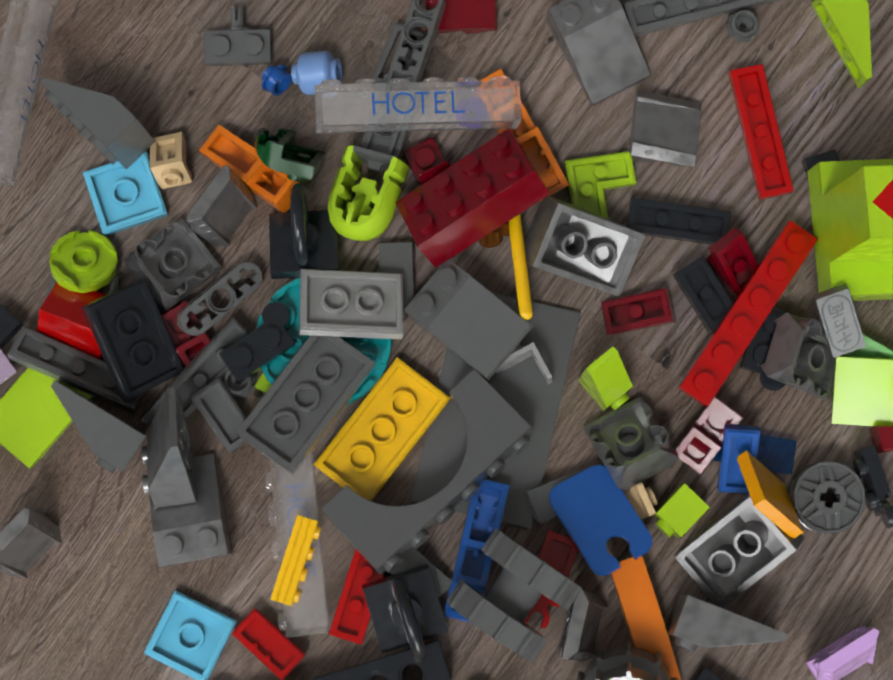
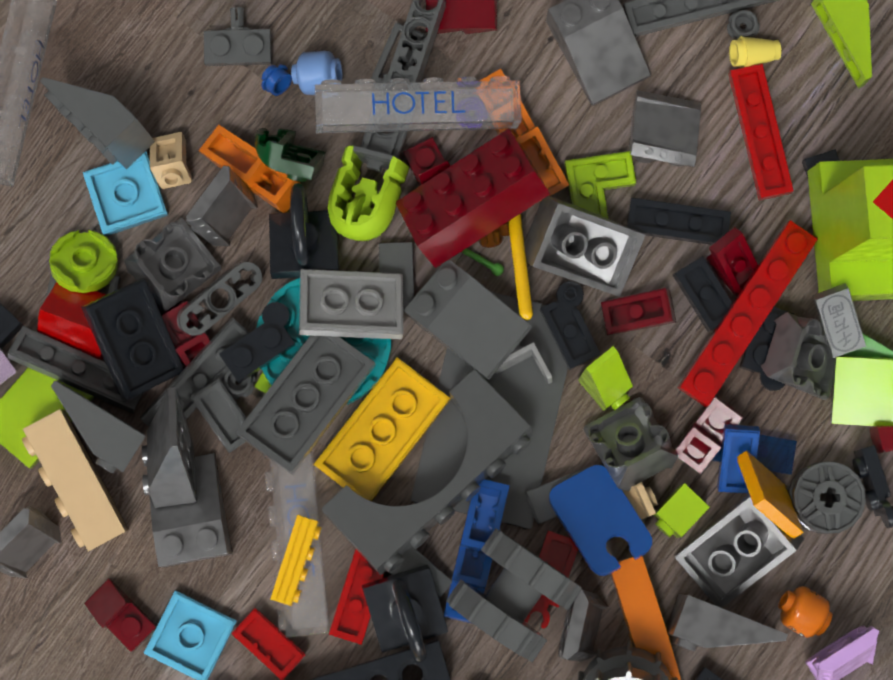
(74, 480): none -> tan brick
(120, 615): none -> dark red slope
(497, 269): none -> bright green hinge
(569, 326): none -> black hinge
(753, 51): none -> light yellow cone
(805, 612): none -> orange head

